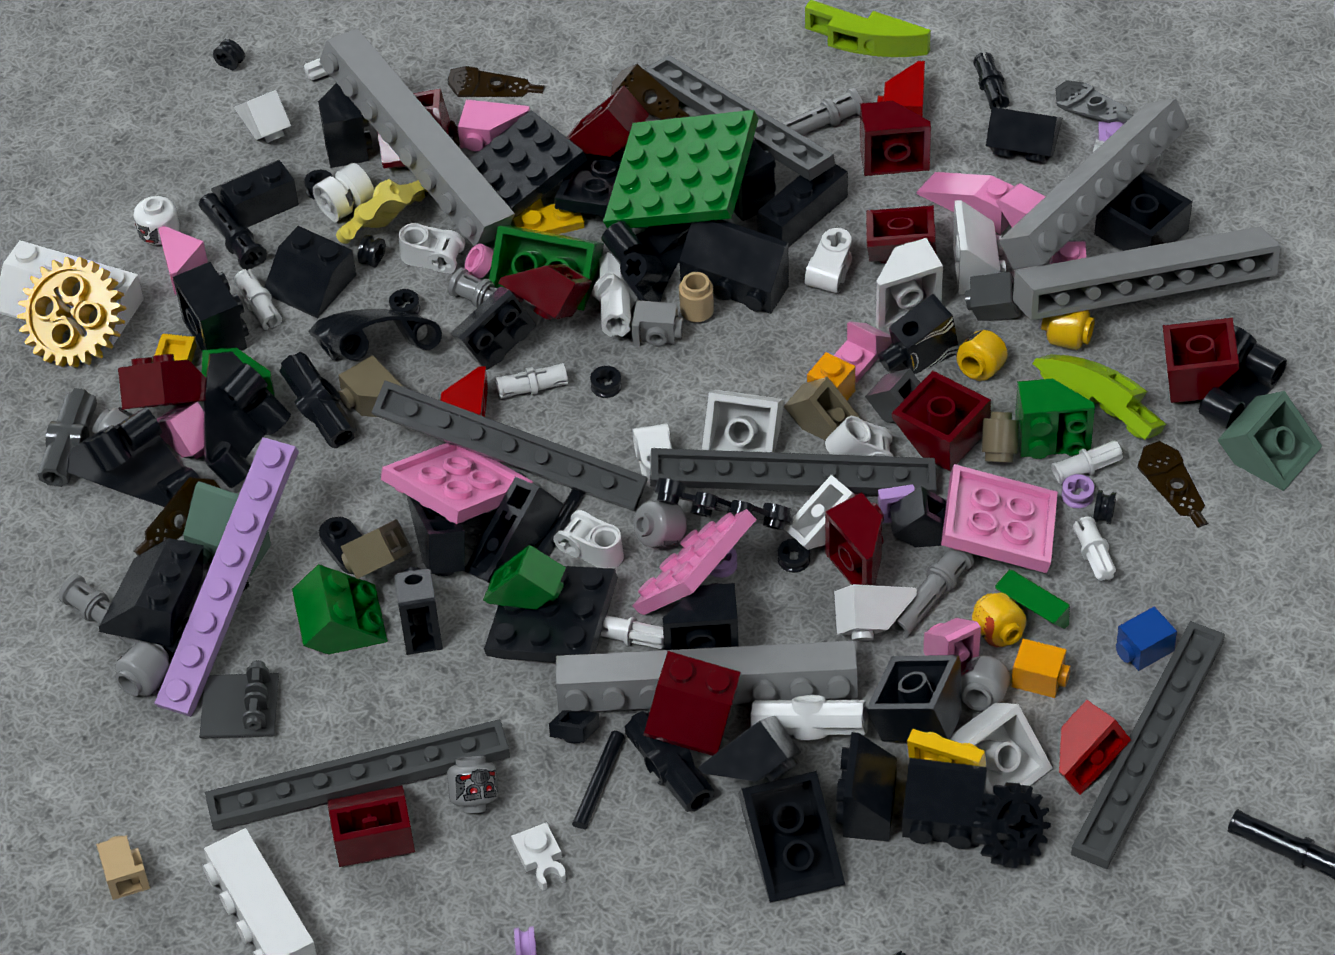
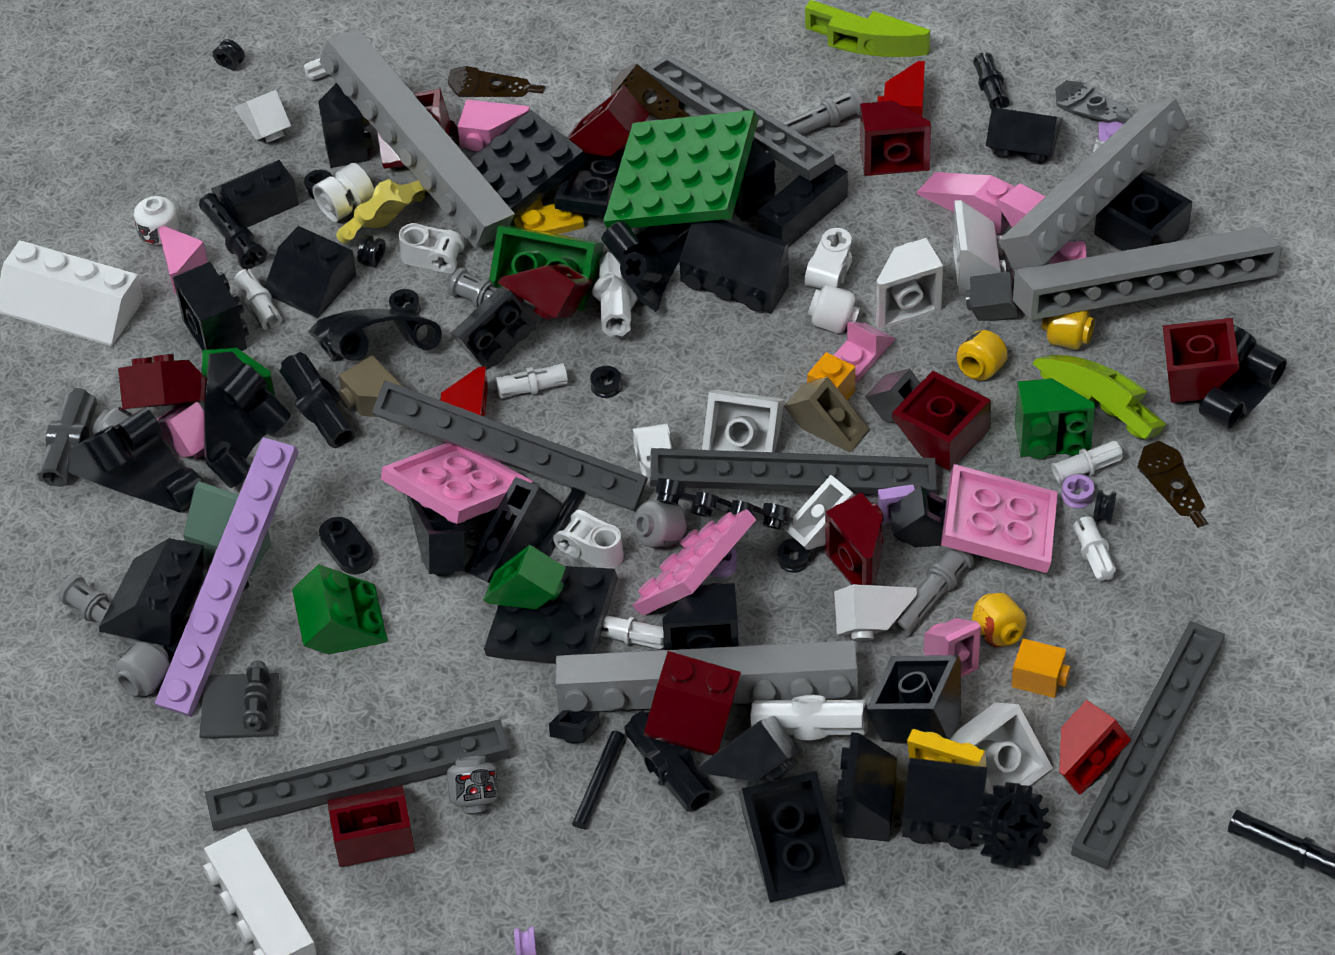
(48, 330): yellow gear -> none
(122, 867): tan brick -> none
(177, 505): dark brown piece -> none
(181, 346): yellow plate -> none
(375, 549): dark tan slope -> none
(416, 594): black torso -> none
(479, 260): bright pink tile -> none
(539, 850): white plate -> none
(656, 323): light grey brick -> none
(696, 297): tan brick -> none
(833, 309): none -> white head
(859, 438): white piece -> none
(897, 227): dark red slope -> none
(921, 337): black torso -> none
(984, 682): light grey head -> none
(1000, 437): dark tan brick -> none
(1035, 598): green slope -> none
(1145, 639): blue brick -> none
(1271, 440): sand green slope -> none

